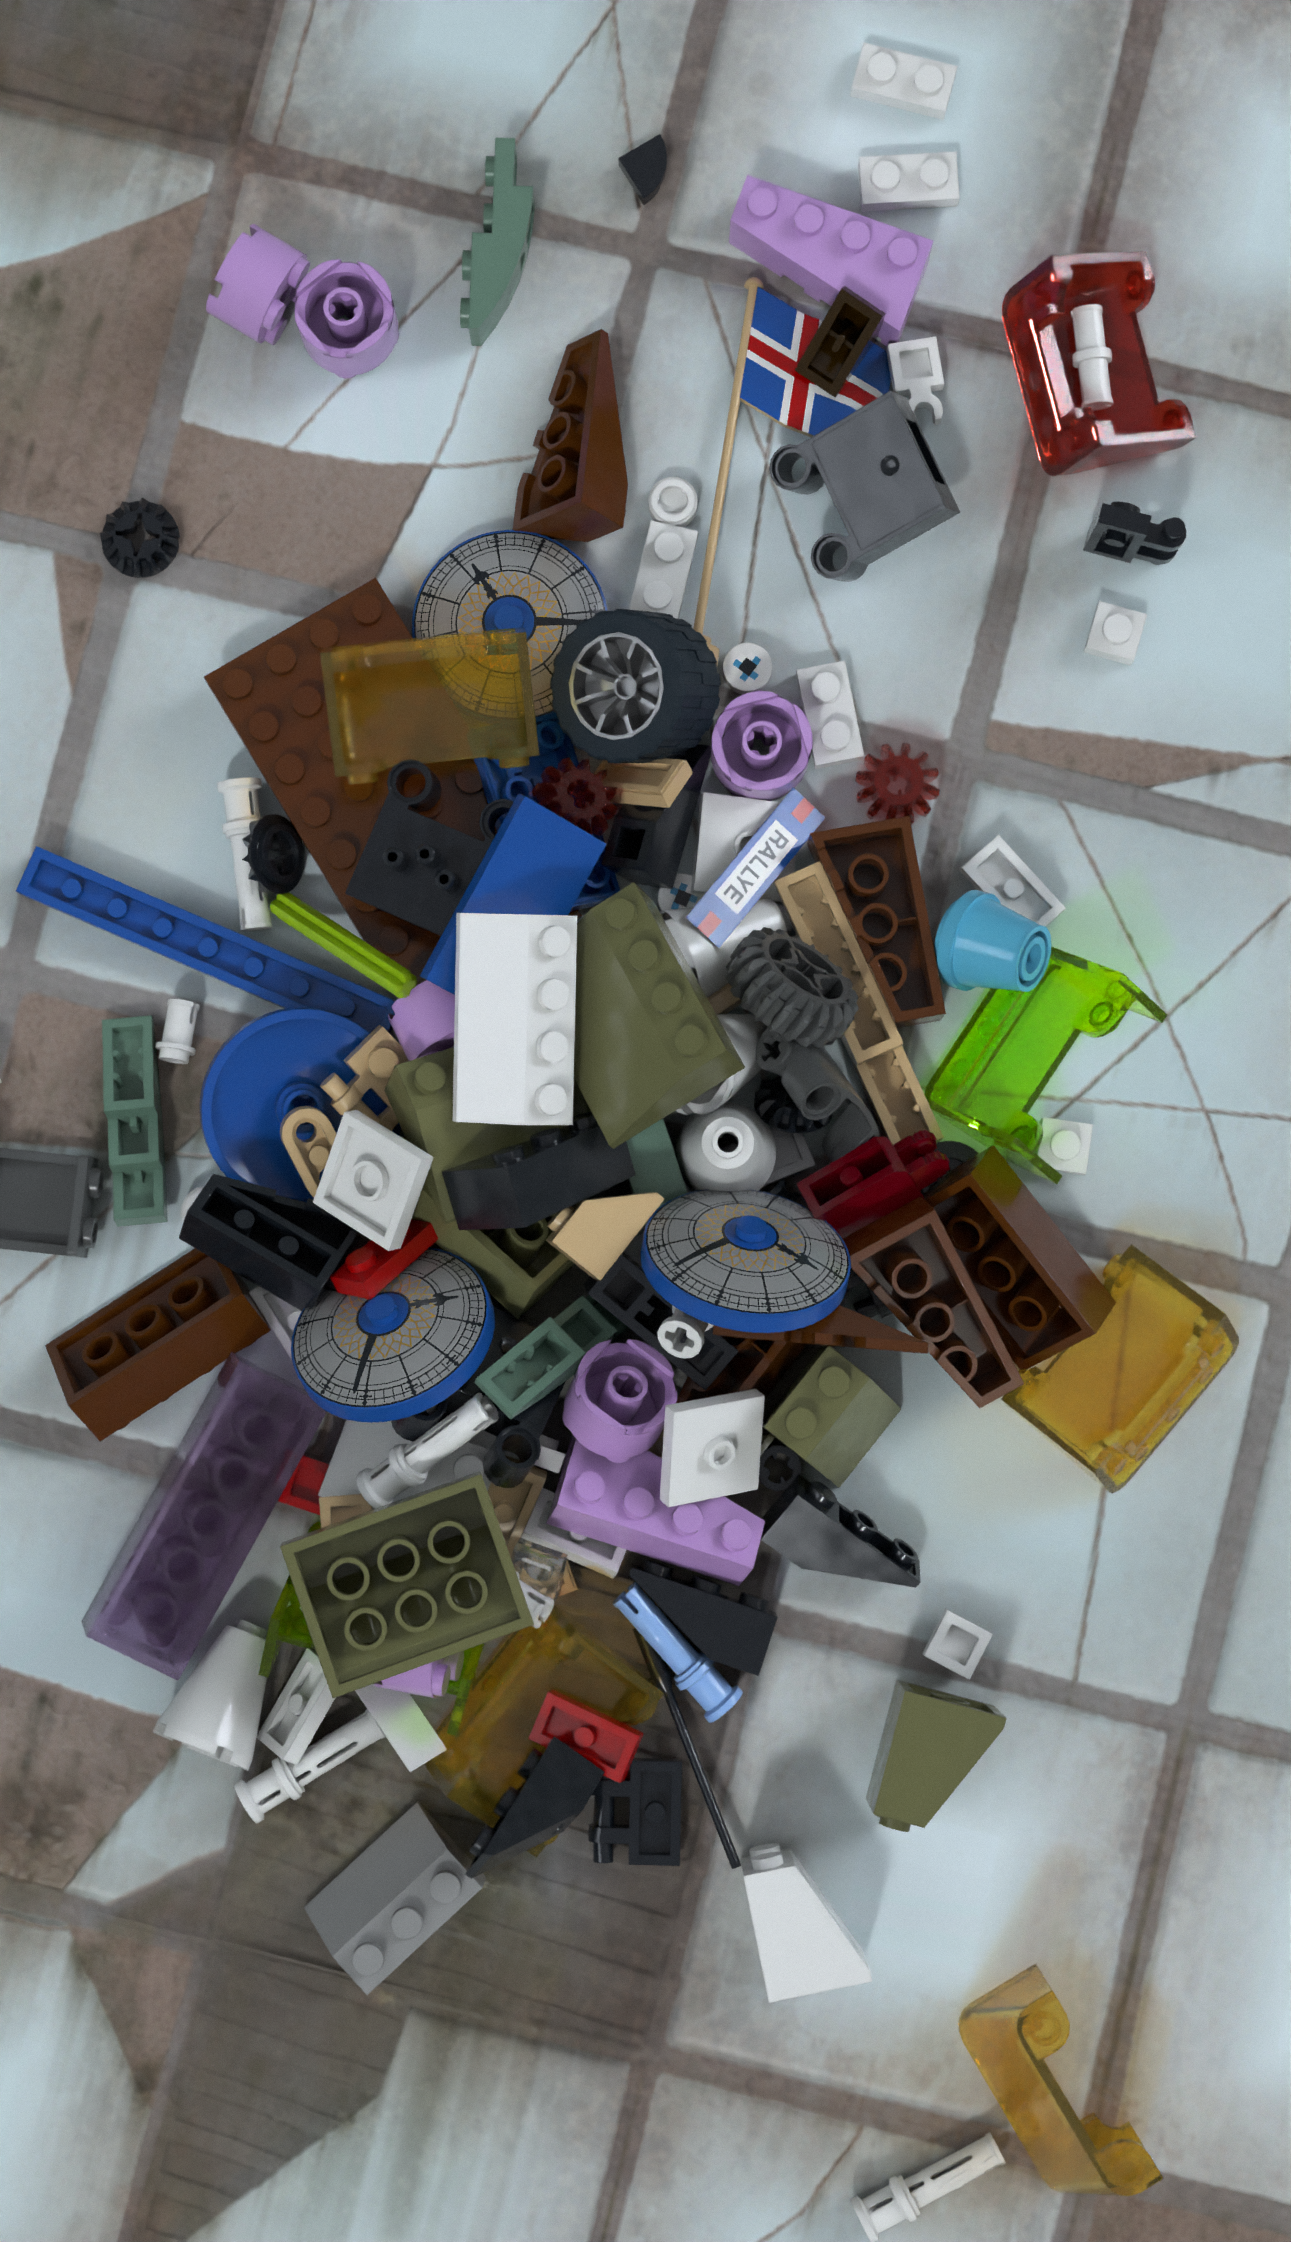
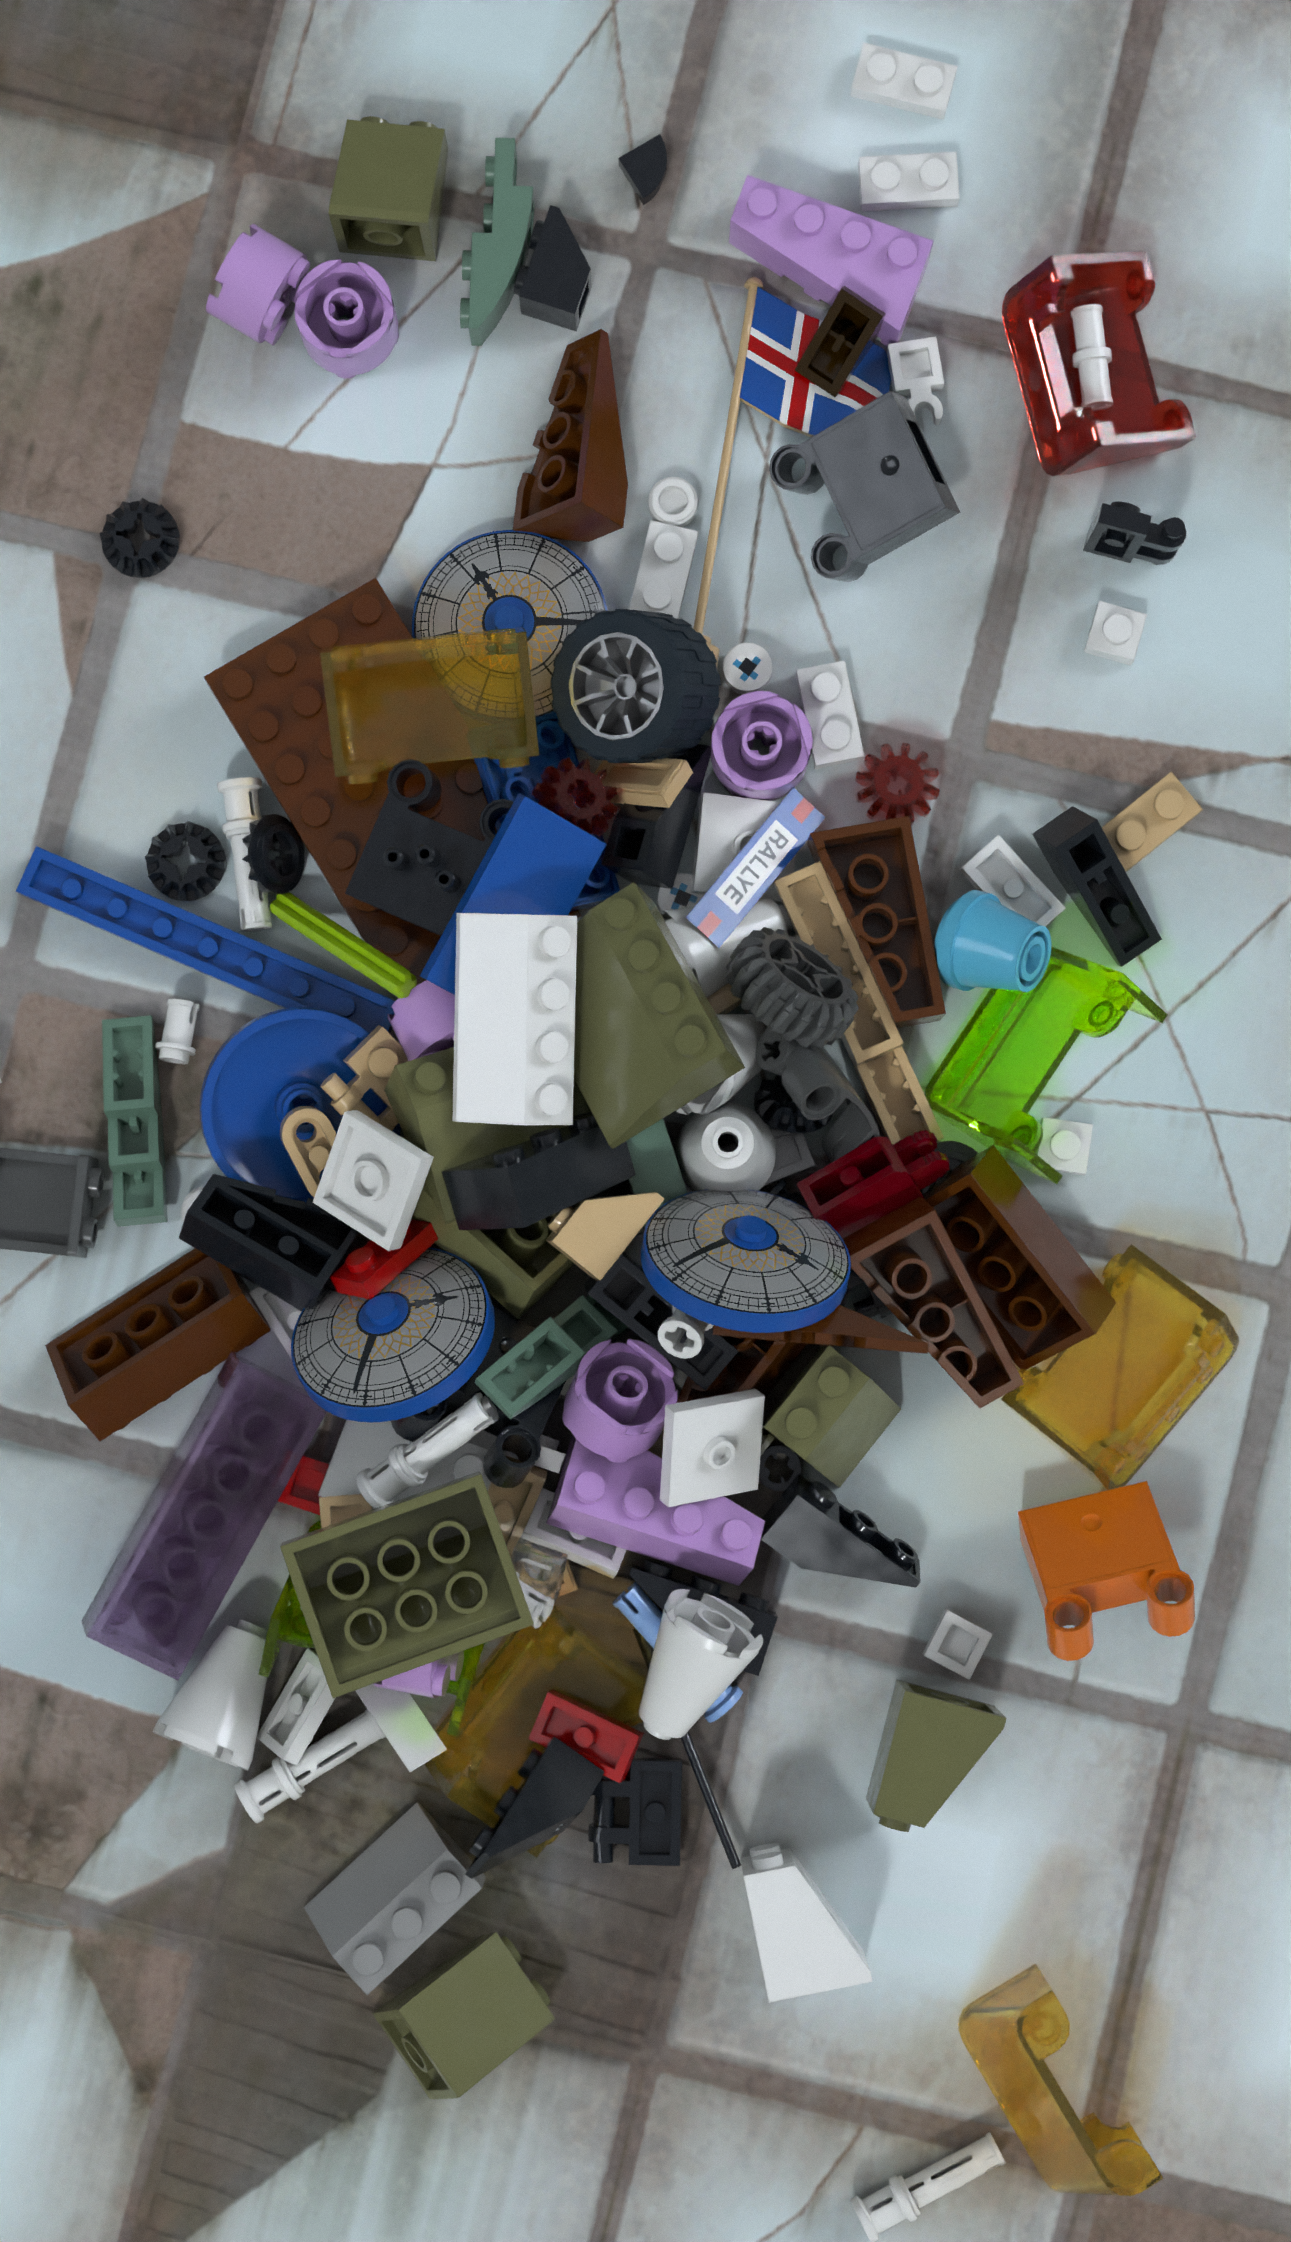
(200, 878): none -> black gear
(389, 189): none -> olive slope
(465, 2016): none -> olive slope
(558, 275): none -> black slope
(694, 1661): none -> white cone
(1097, 883): none -> black slope
(1102, 1556): none -> orange piece
(1150, 820): none -> tan plate

